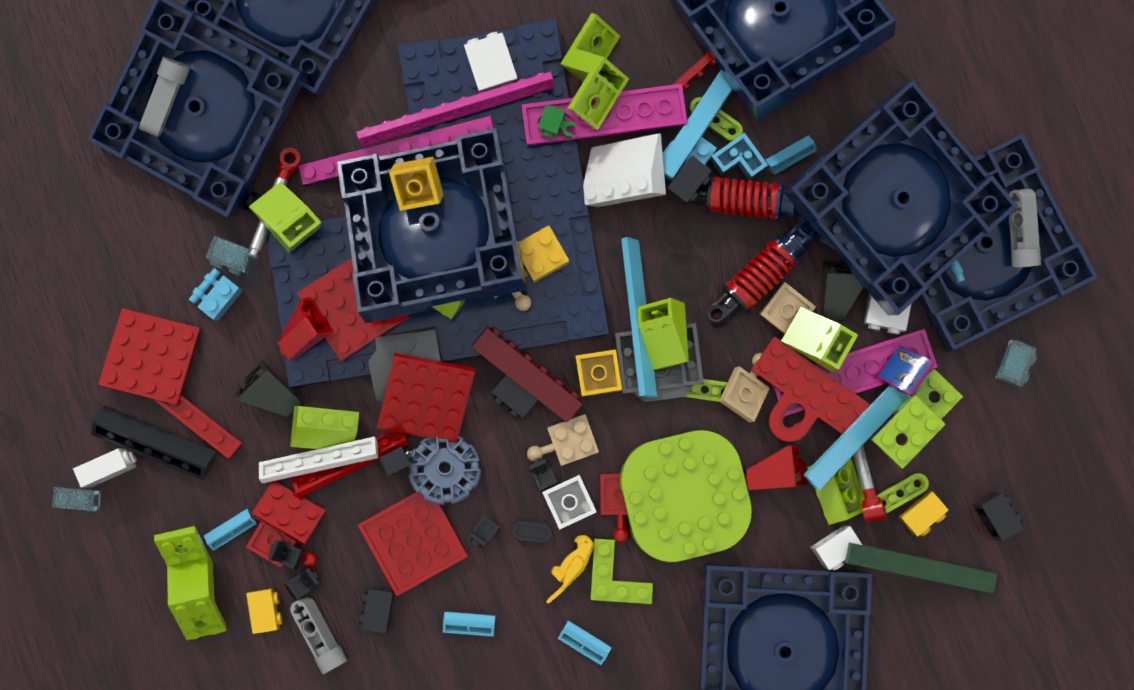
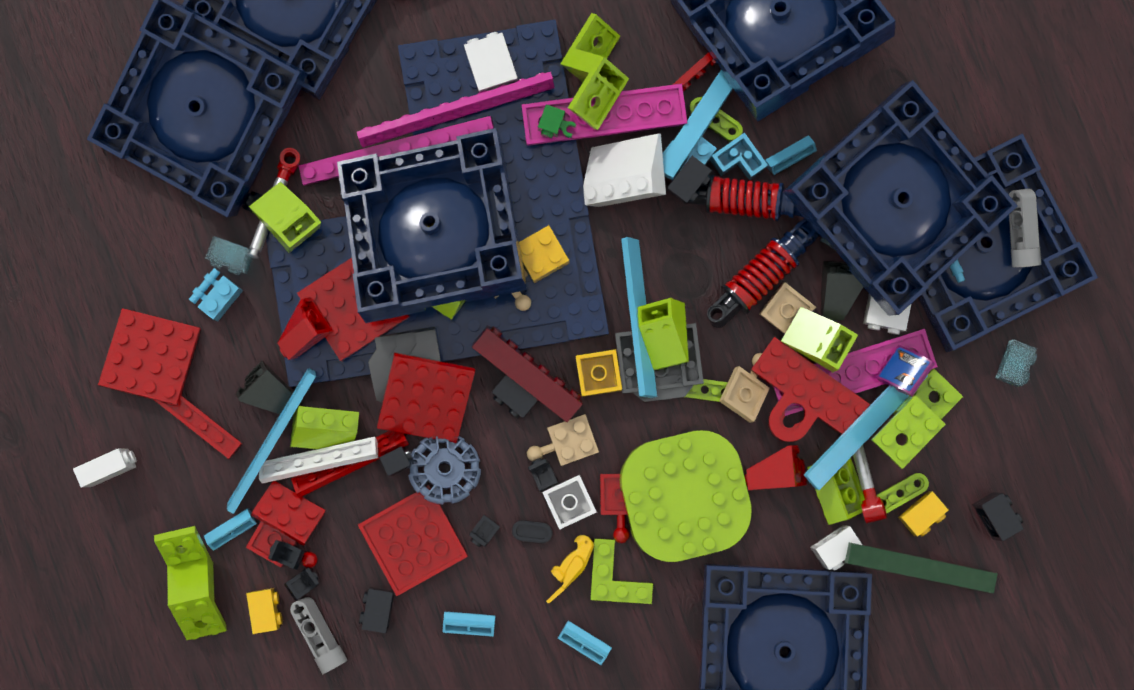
(76, 498): clear light blue brick -> none
(153, 442): black brick -> none
(170, 78): light grey beam -> none
(271, 440): none -> medium azure tile
(416, 183): yellow brick -> none

